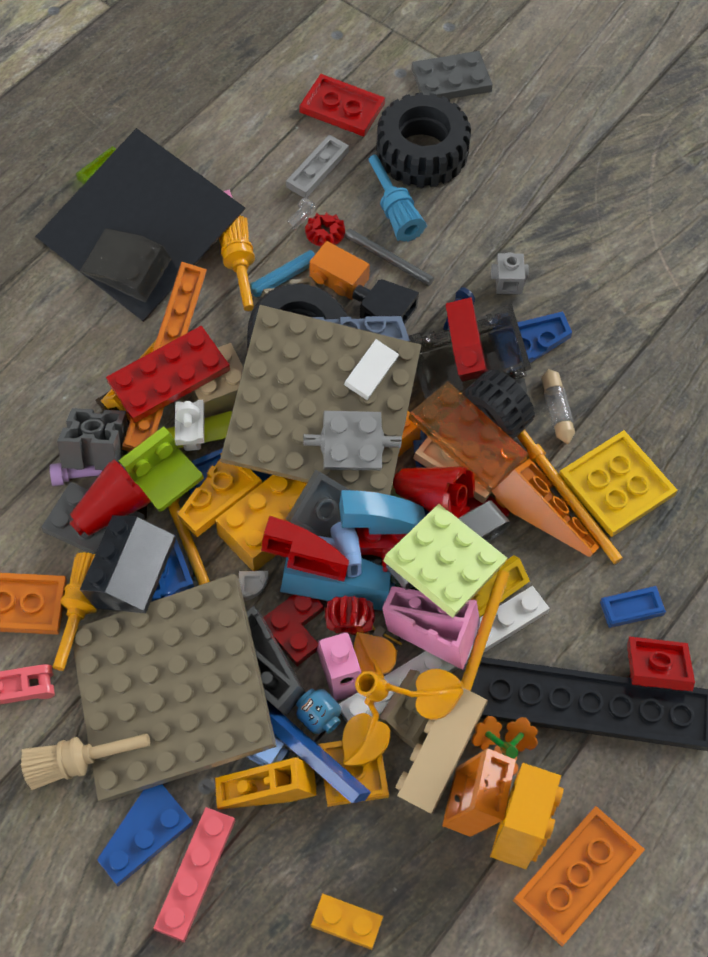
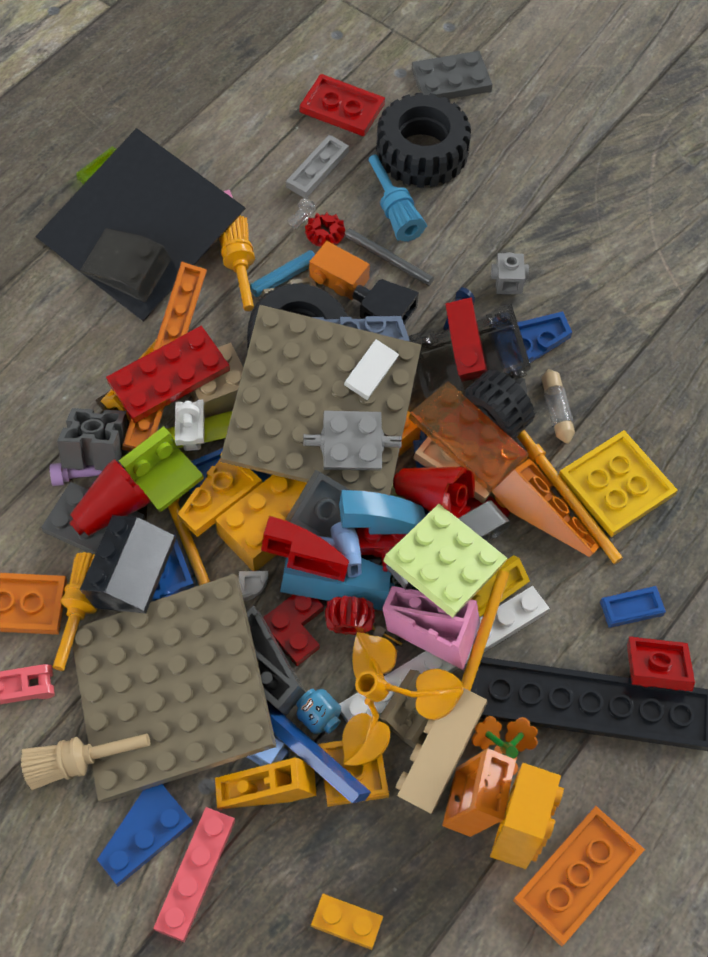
(339, 662): bright pink torso -> none

